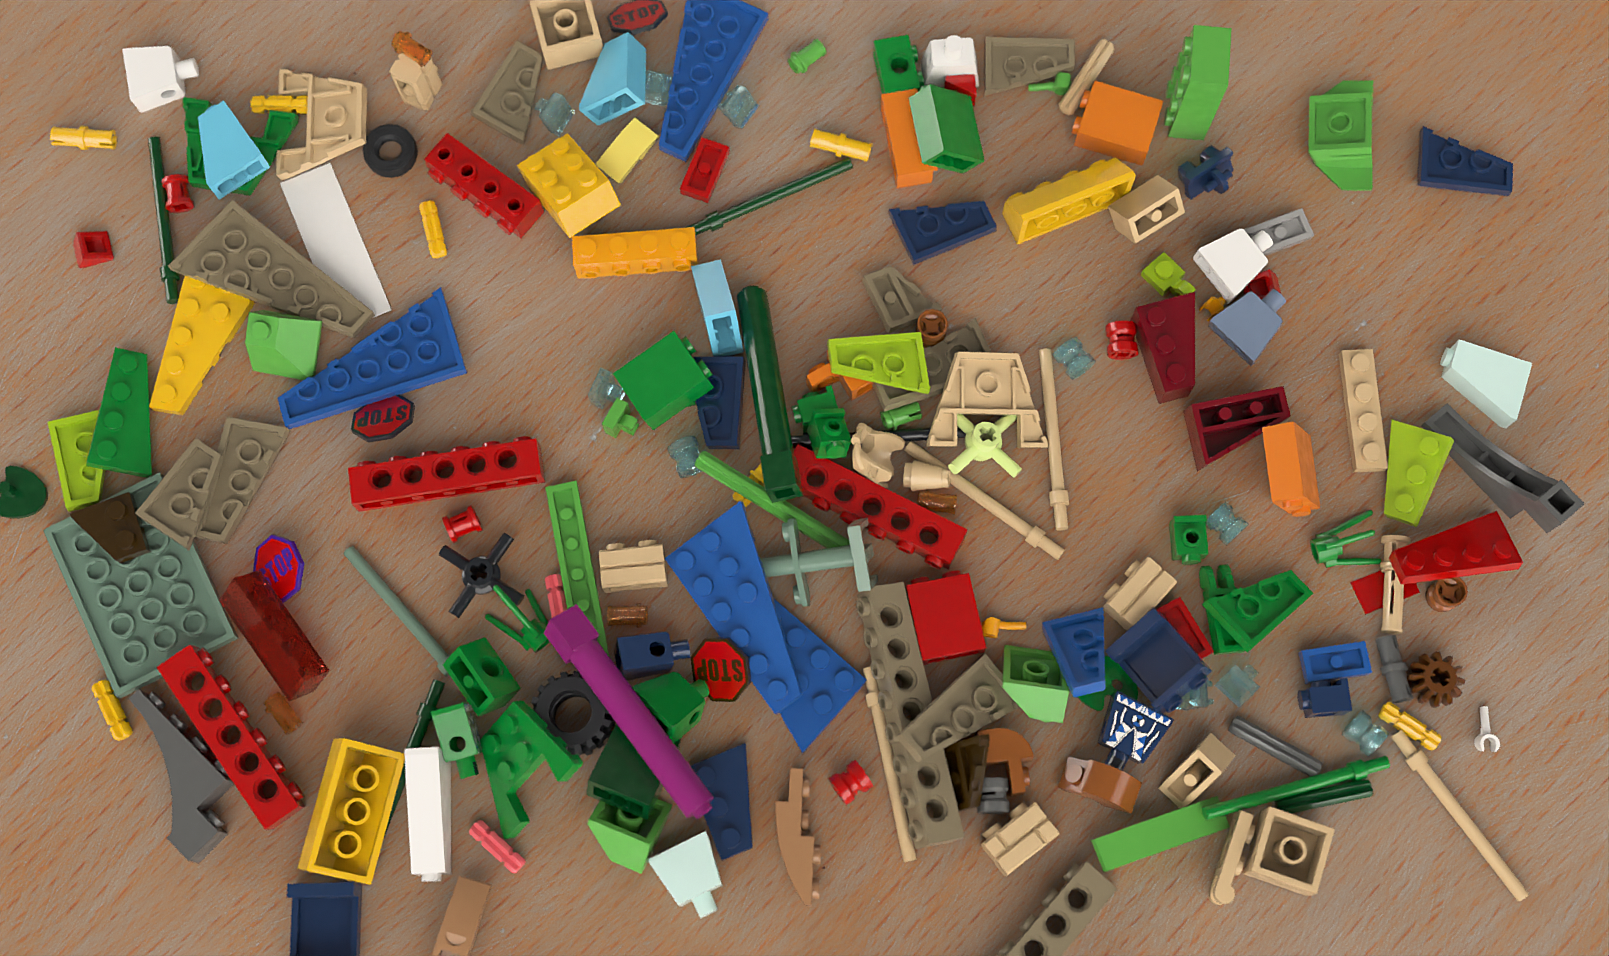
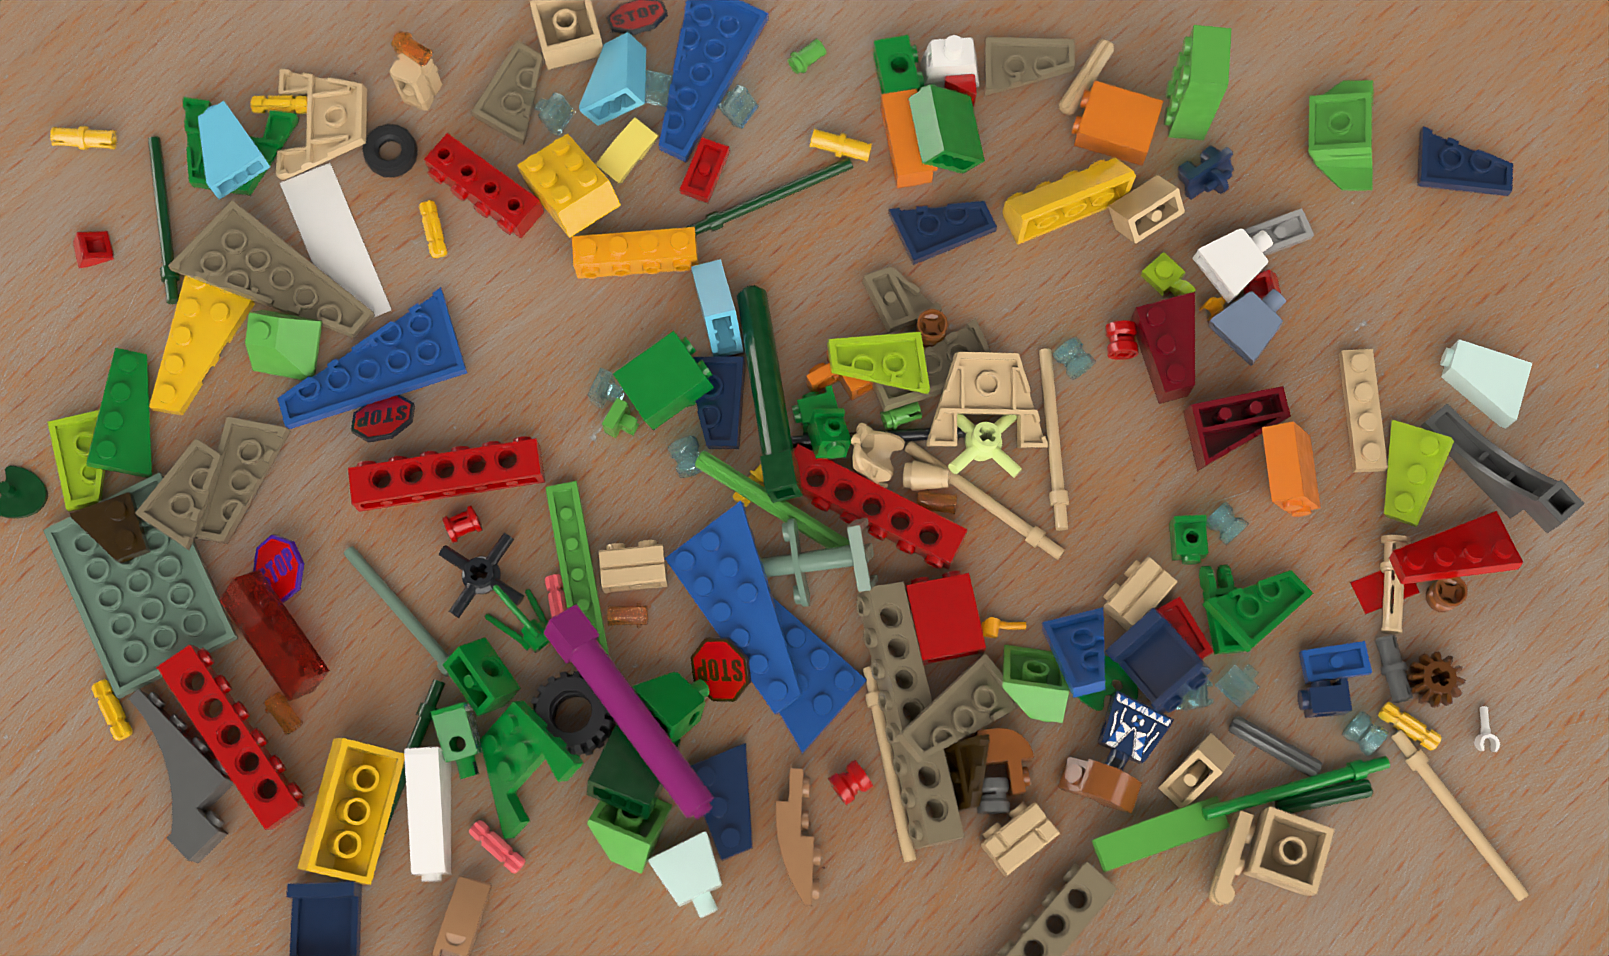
(156, 75): white torso -> none
(177, 193): red bush -> none
(635, 658): dark blue torso -> none
(1059, 86): bright green hand -> none
(1327, 548): green plant -> none

